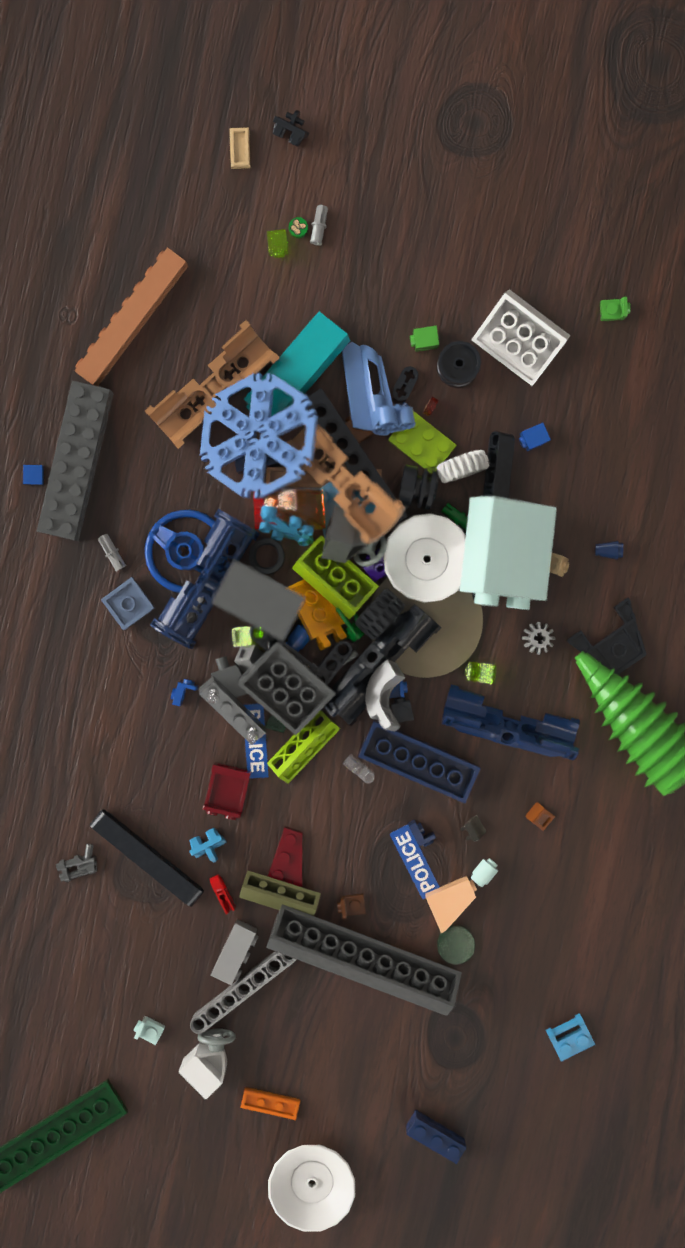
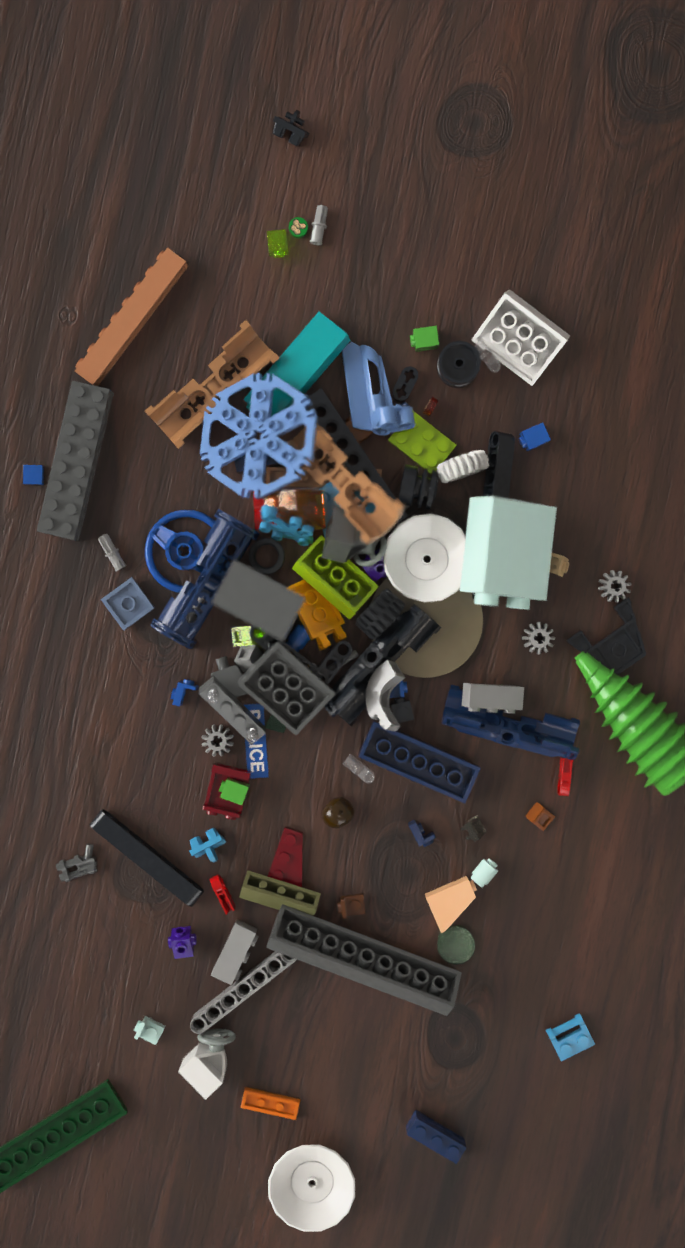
(182, 942): none -> dark purple brick
(223, 744): none -> light grey gear
(234, 790): none -> bright green brick
(240, 148): tan tile -> none
(305, 749): lime fence -> none
(331, 812): none -> dark brown helmet
(353, 632): green plant -> none
(414, 860): blue sticker -> none
(455, 515): green pin -> none
(480, 672): clear neon green bracket -> none
(488, 357): none -> clear bar
(492, 697): none -> light grey brick
(564, 777): none -> red piece
(610, 550): dark blue cone -> none
(614, 309): bright green bracket -> none
(617, 580): none -> light grey gear

